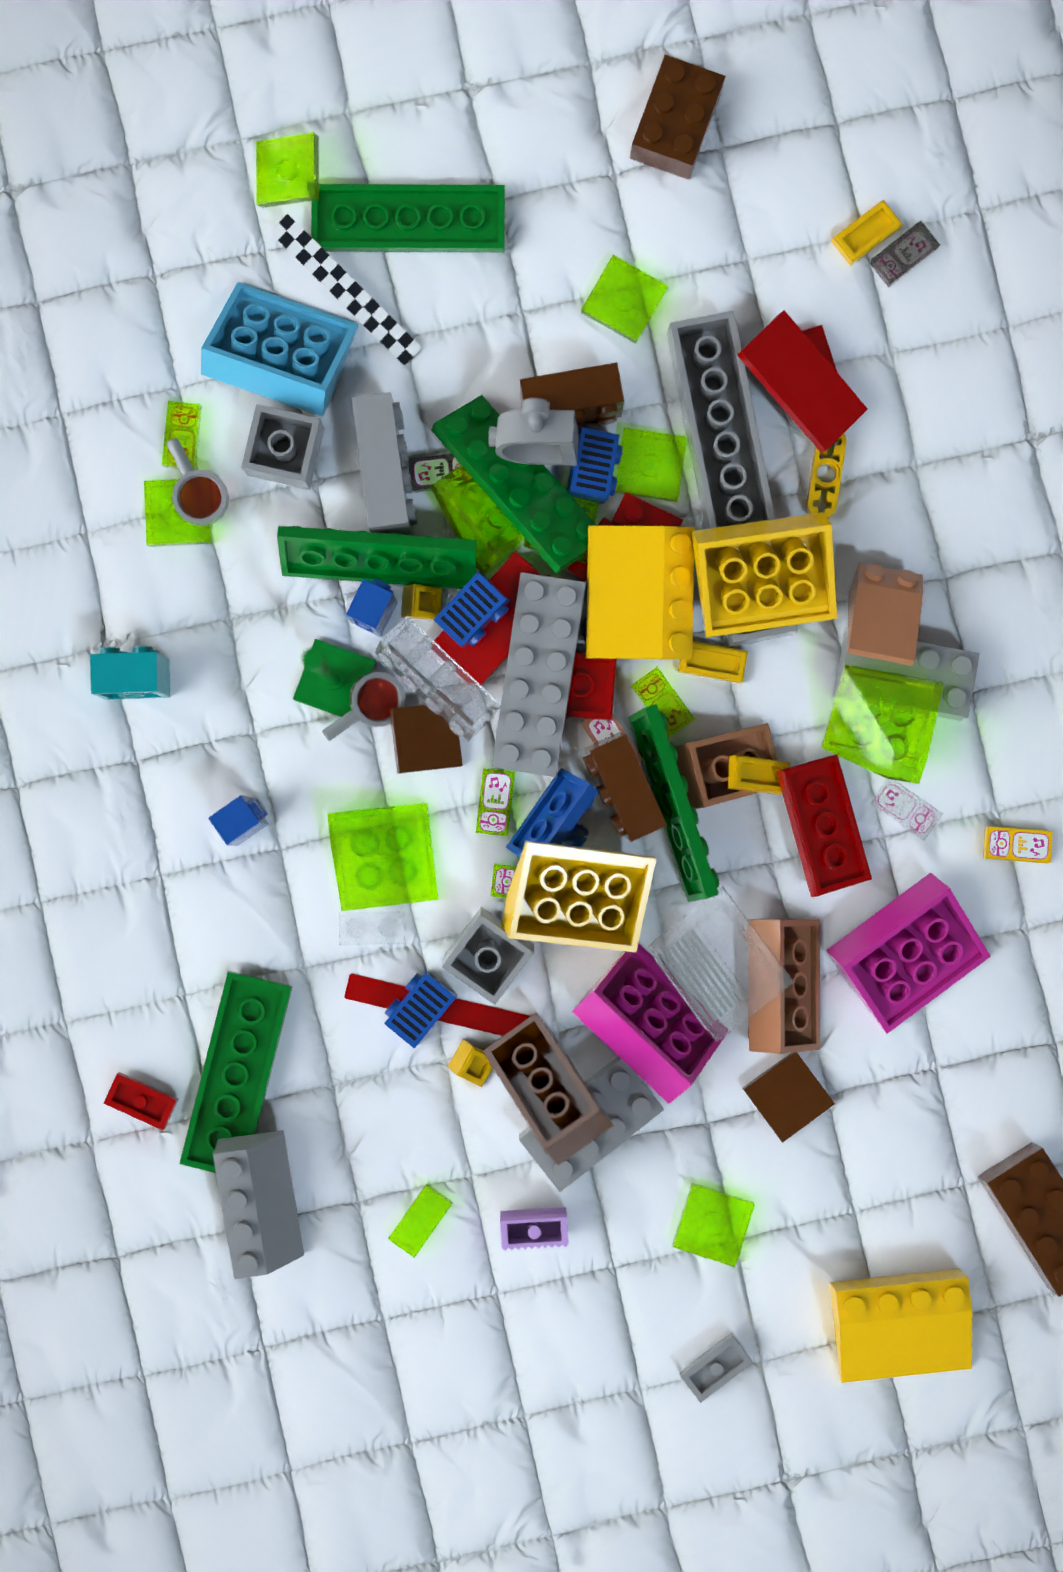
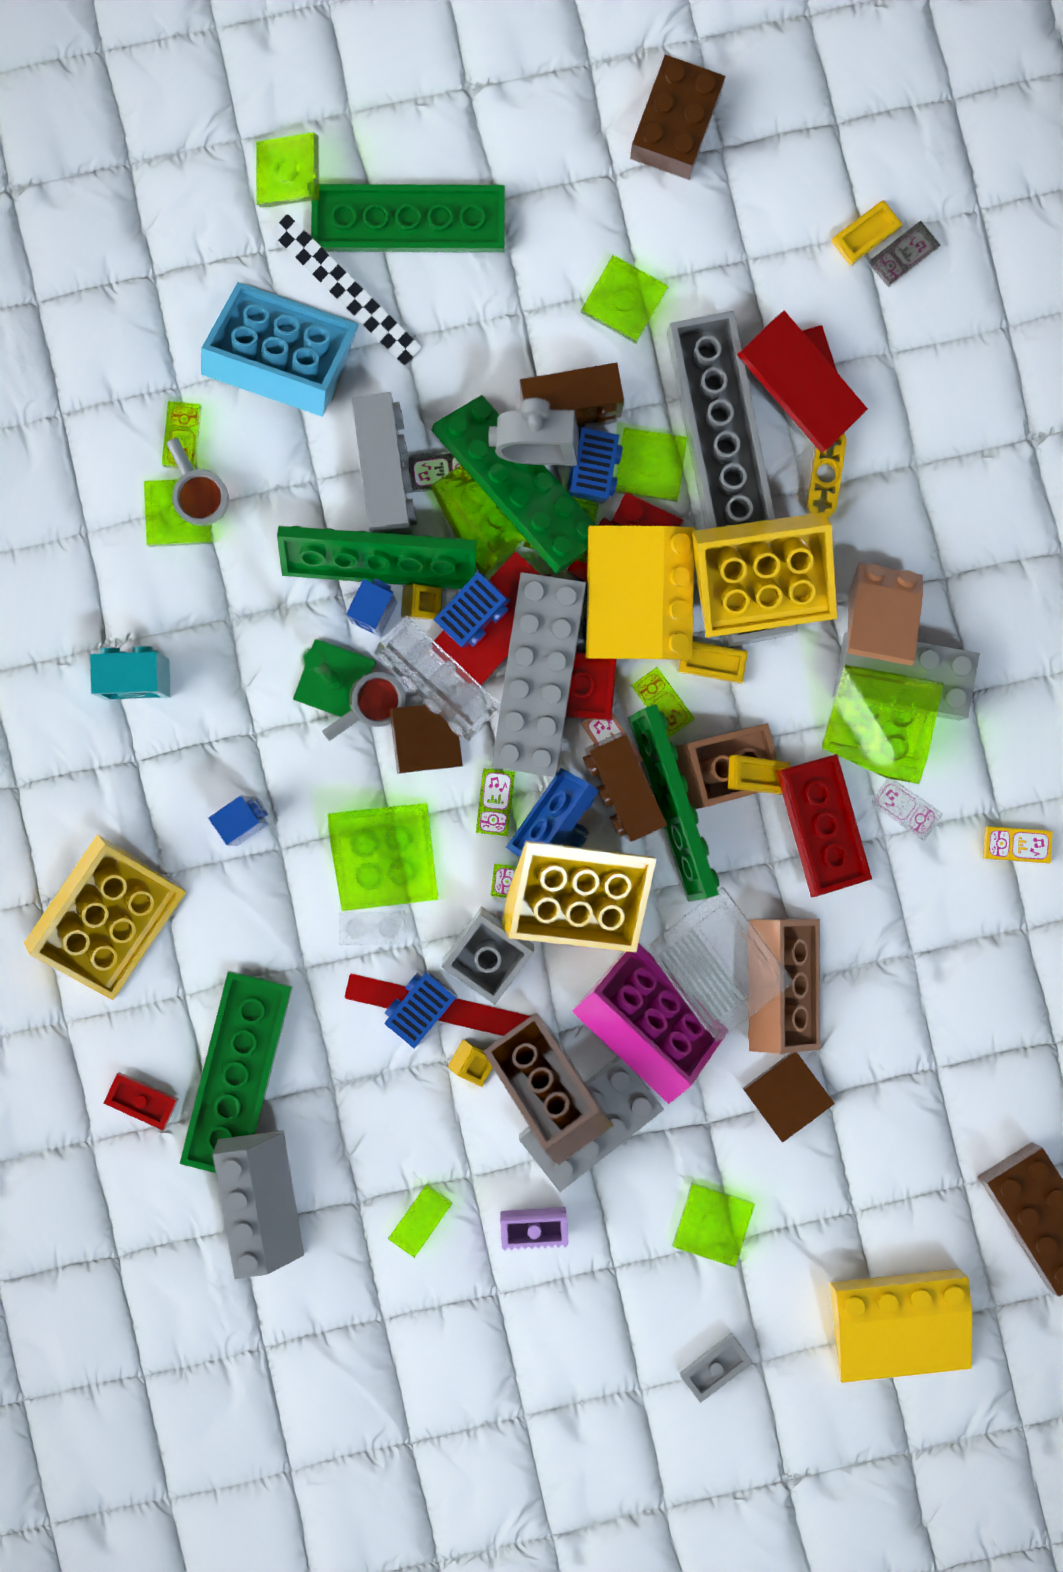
(103, 918): none -> yellow slope
(282, 446): light grey brick -> none
(909, 952): dark pink slope -> none

